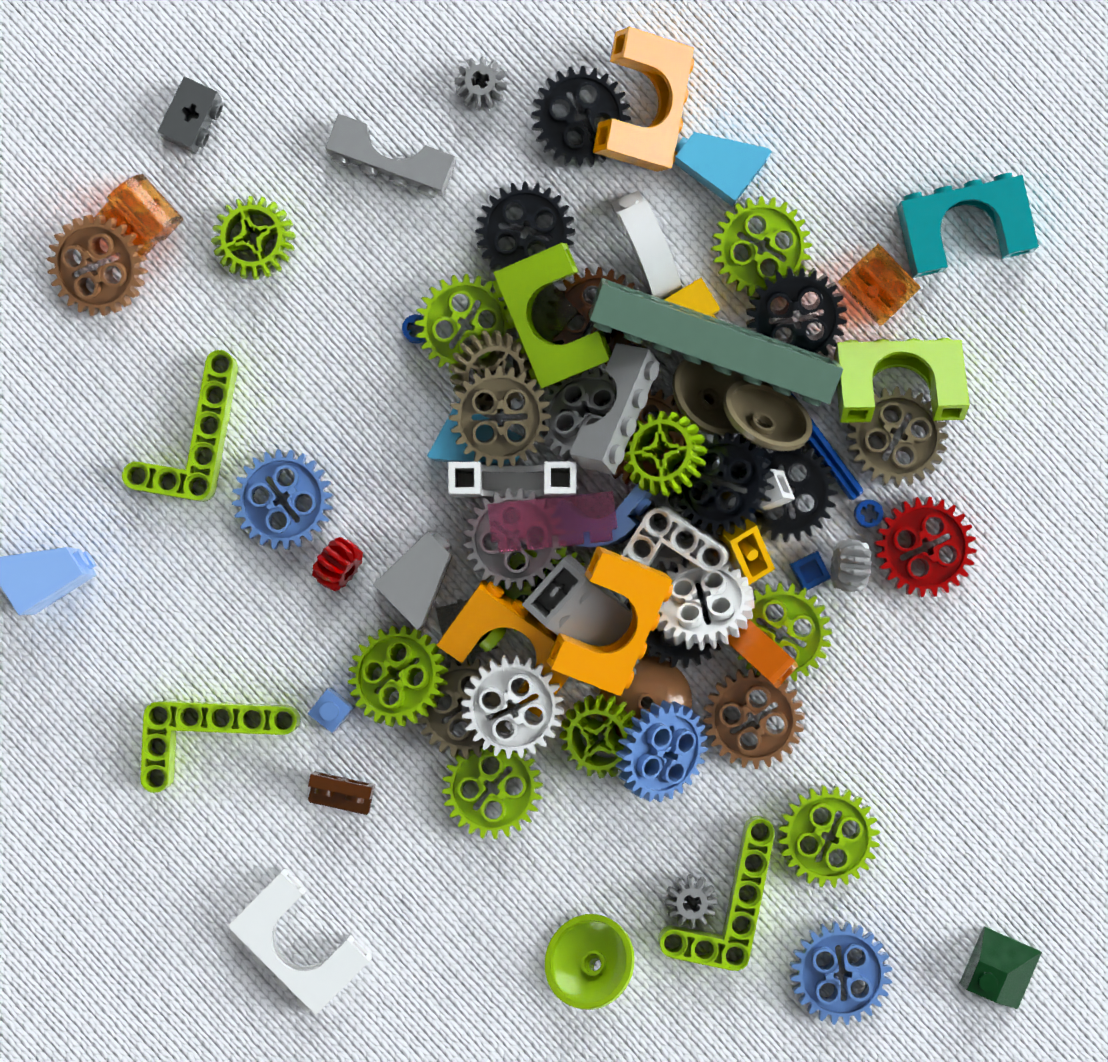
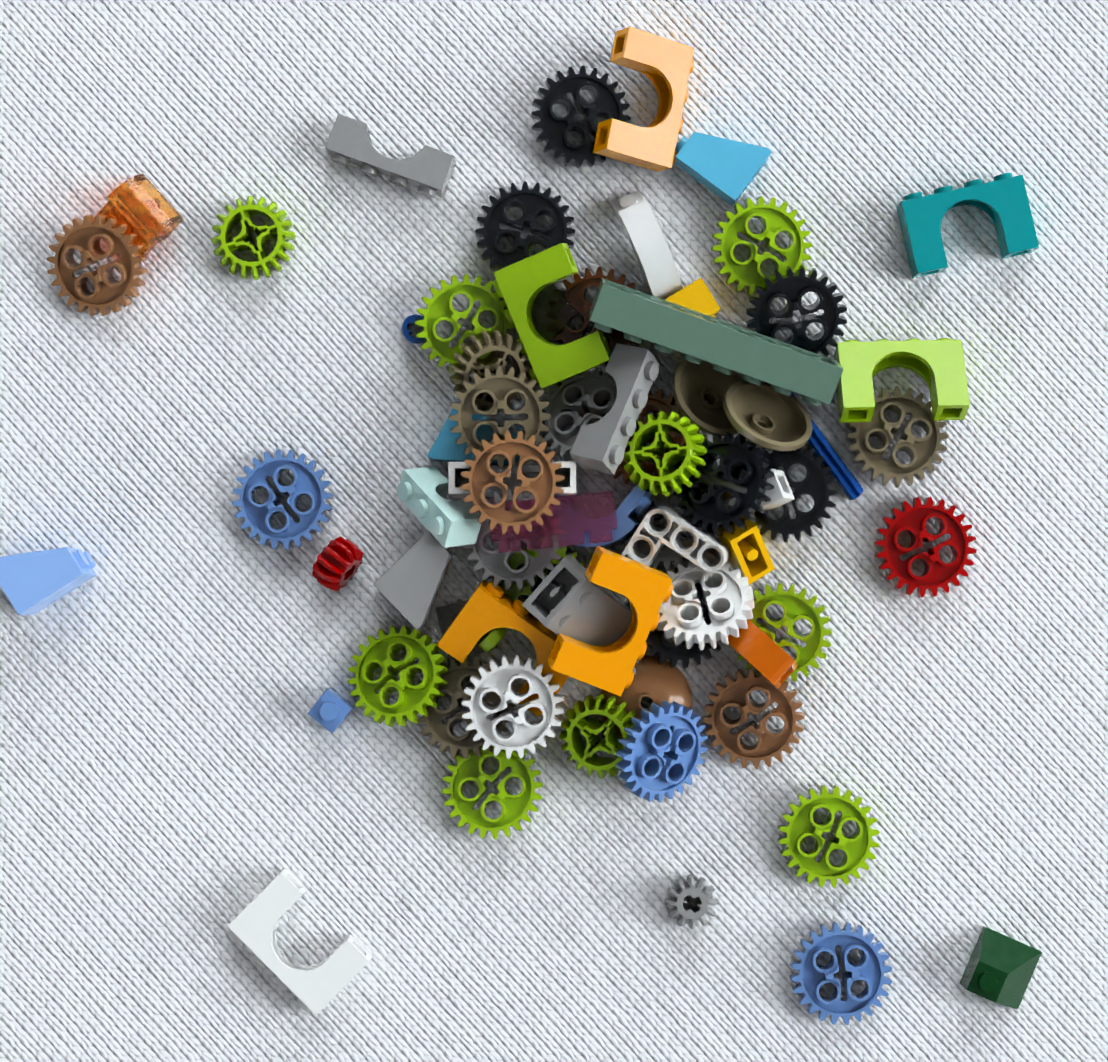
(191, 99): dark grey brick -> none
(200, 440): lime beam -> none
(205, 723): lime beam -> none
(340, 792): reddish brown bracket -> none
(425, 495): none -> light aqua arch
(482, 478): none -> medium nougat gear
(488, 75): light grey gear -> none
(572, 960): lime dish -> none
(736, 907): lime beam -> none
(810, 571): blue tile -> none
(850, 565): light grey gear -> none
(859, 518): blue bush -> none
(879, 285): clear orange brick -> none

